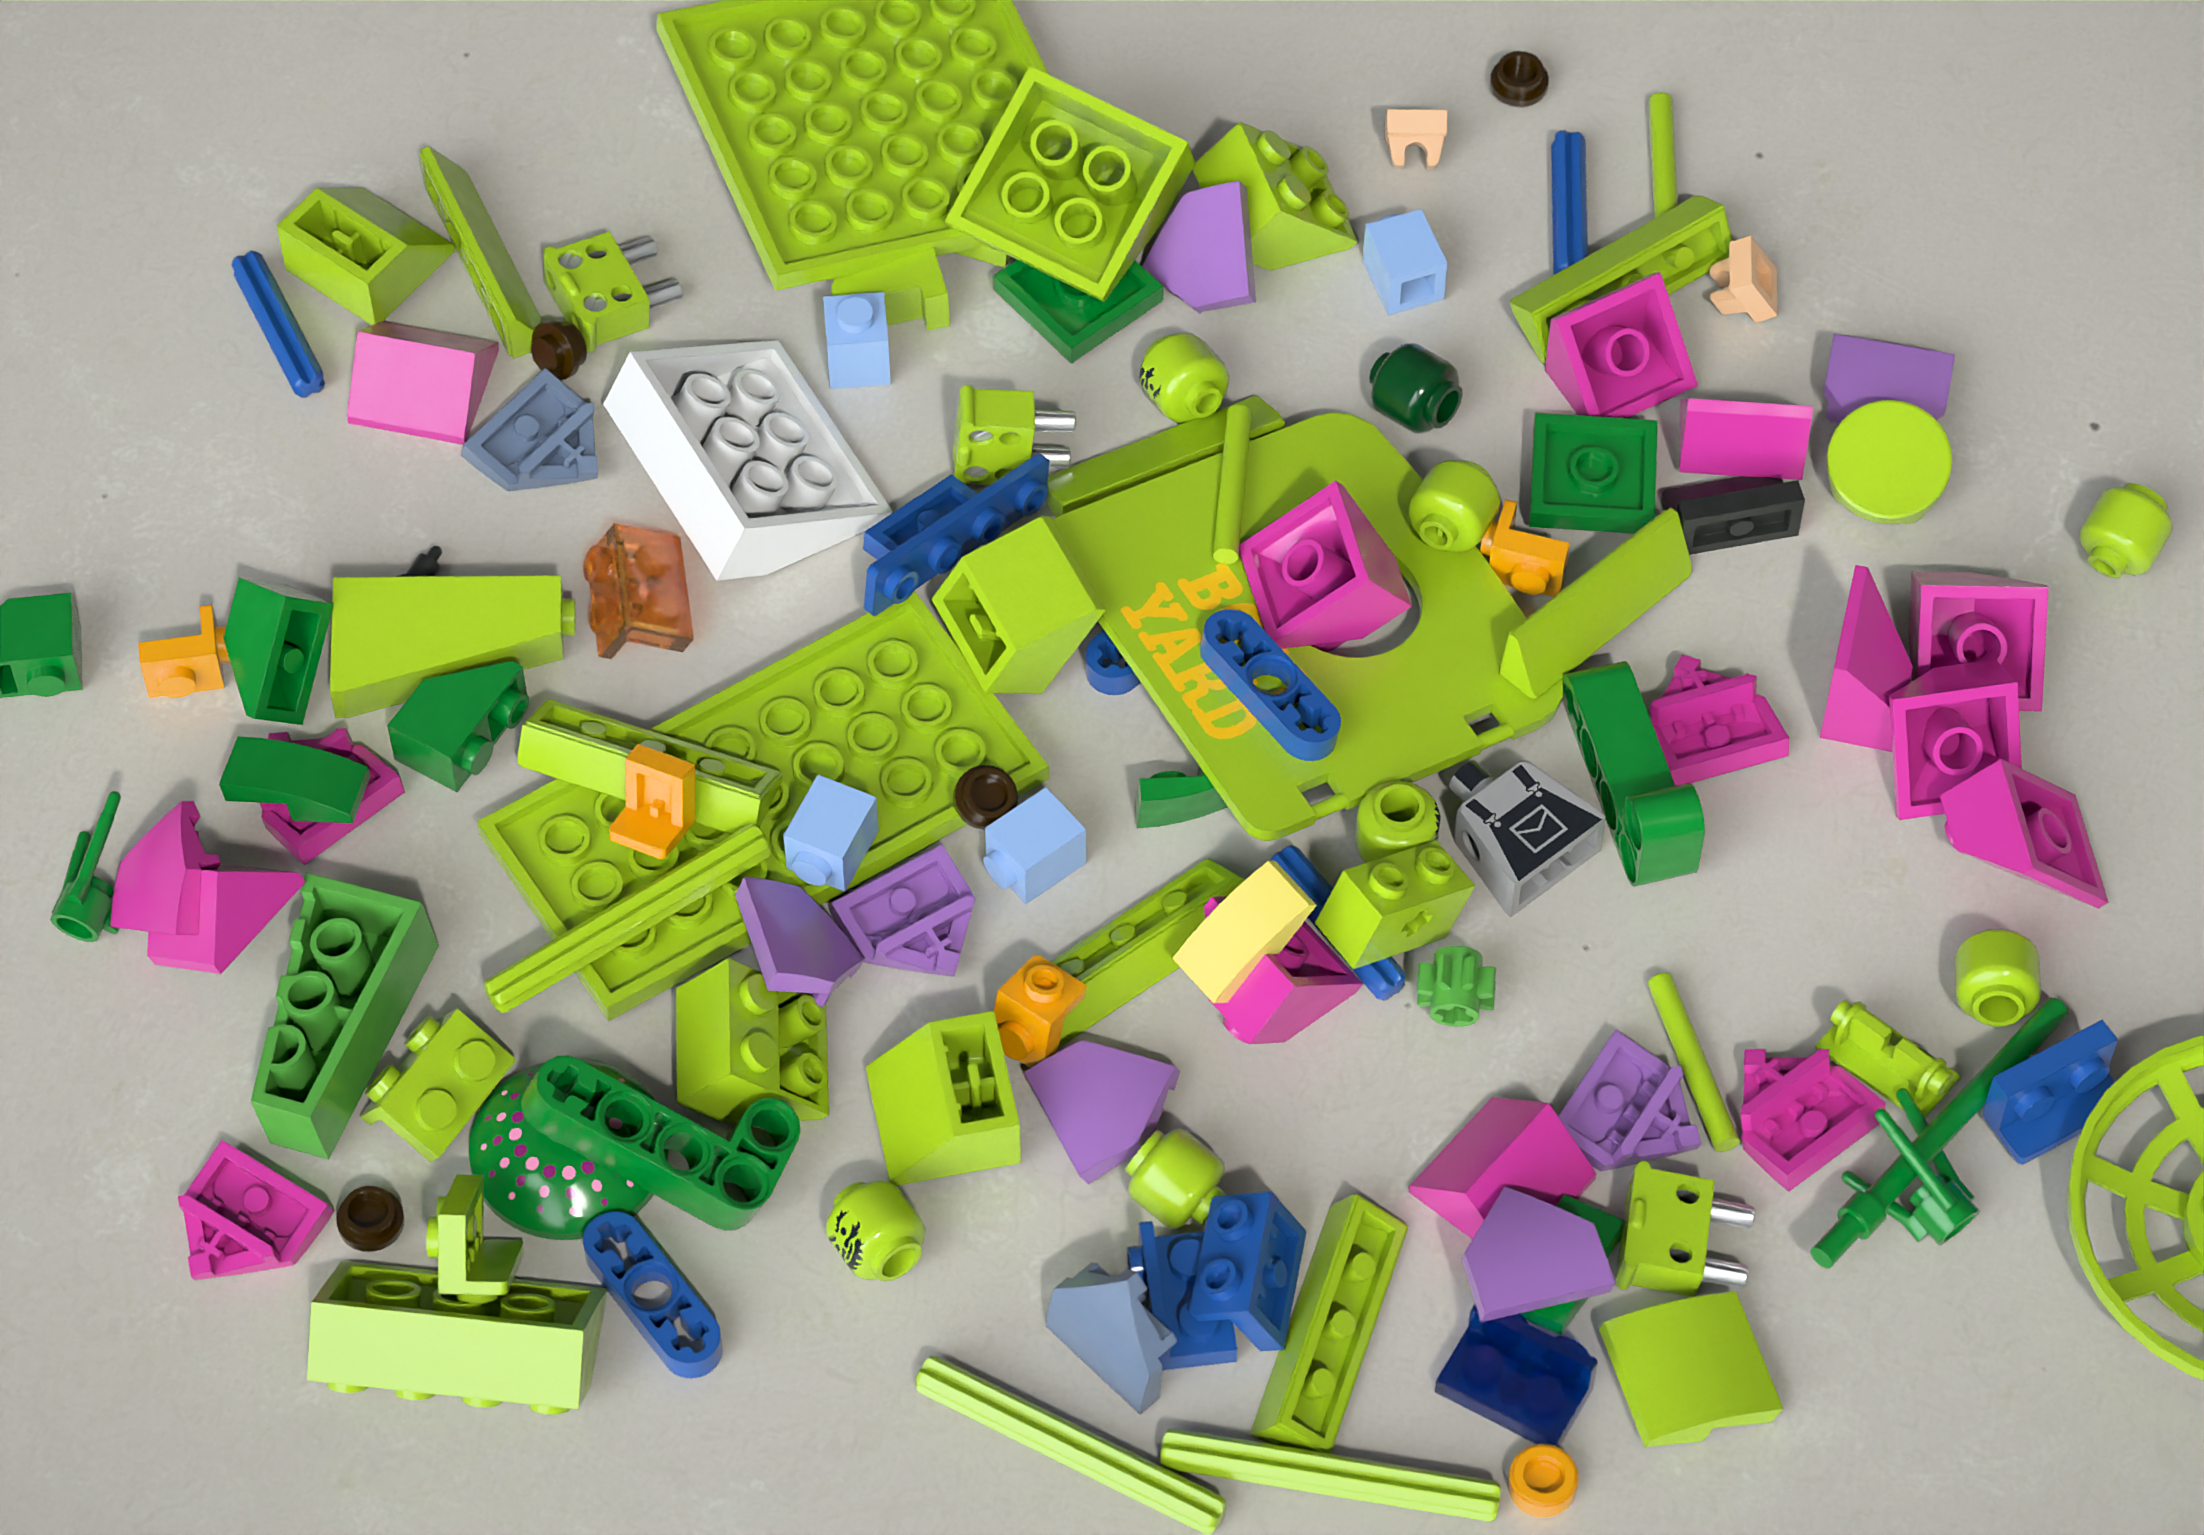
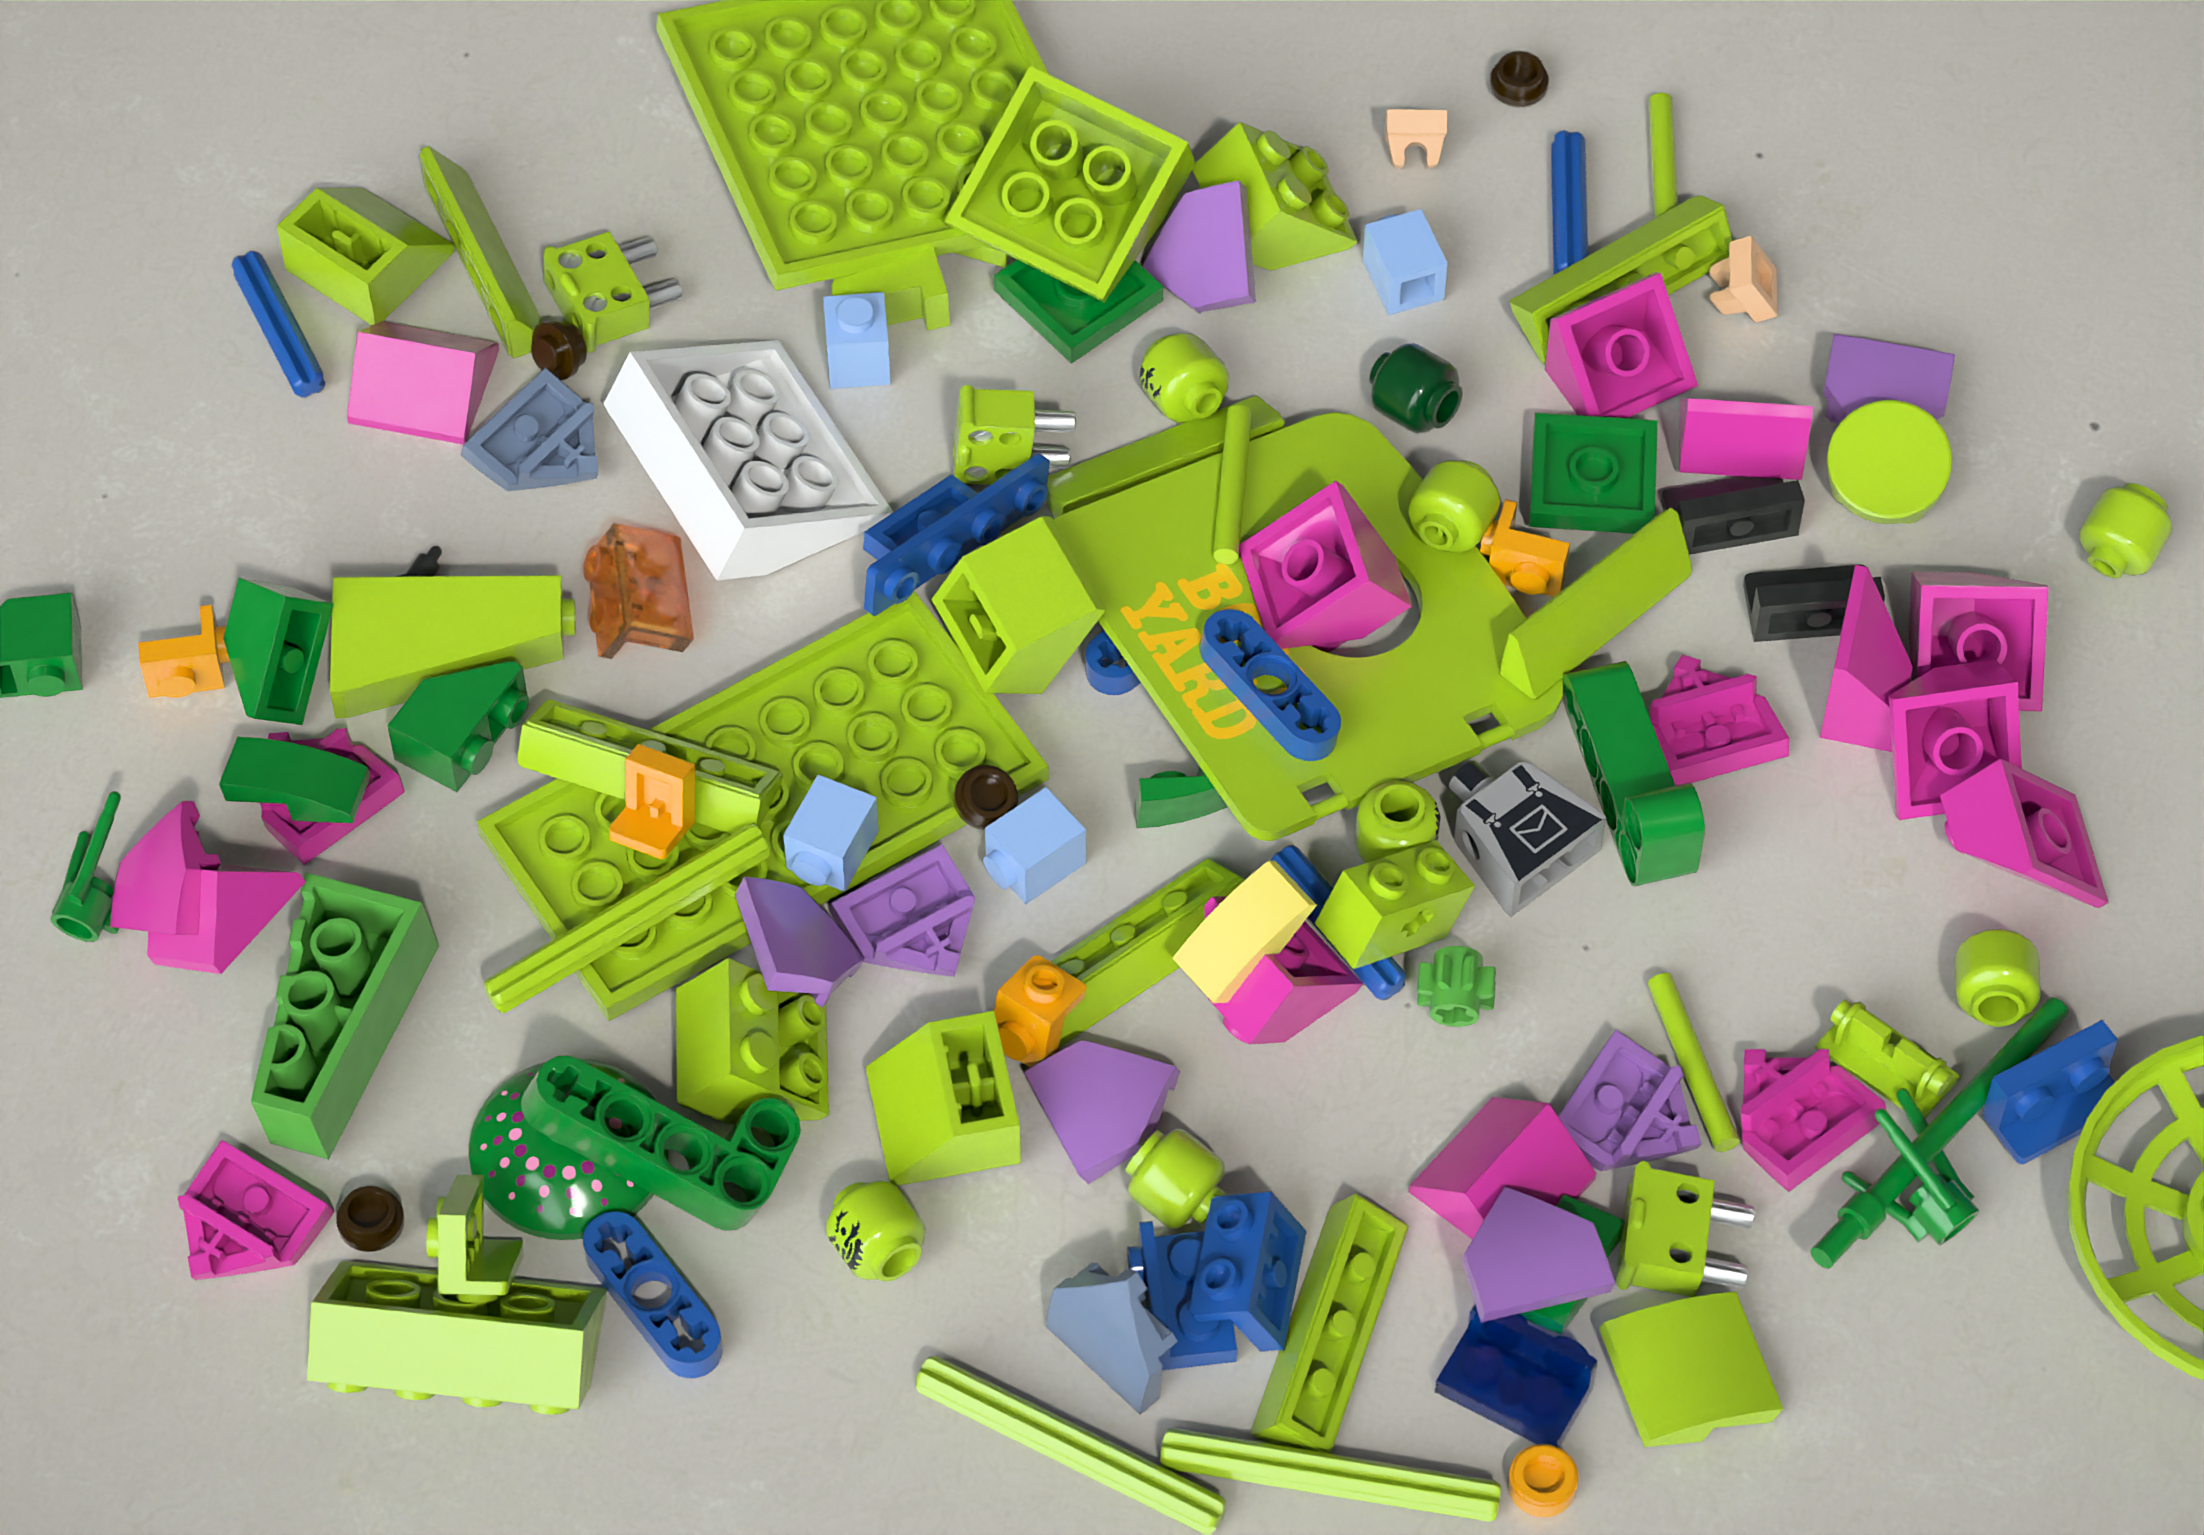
(438, 1083): lime bracket -> none
(1799, 602): none -> pearl dark grey panel

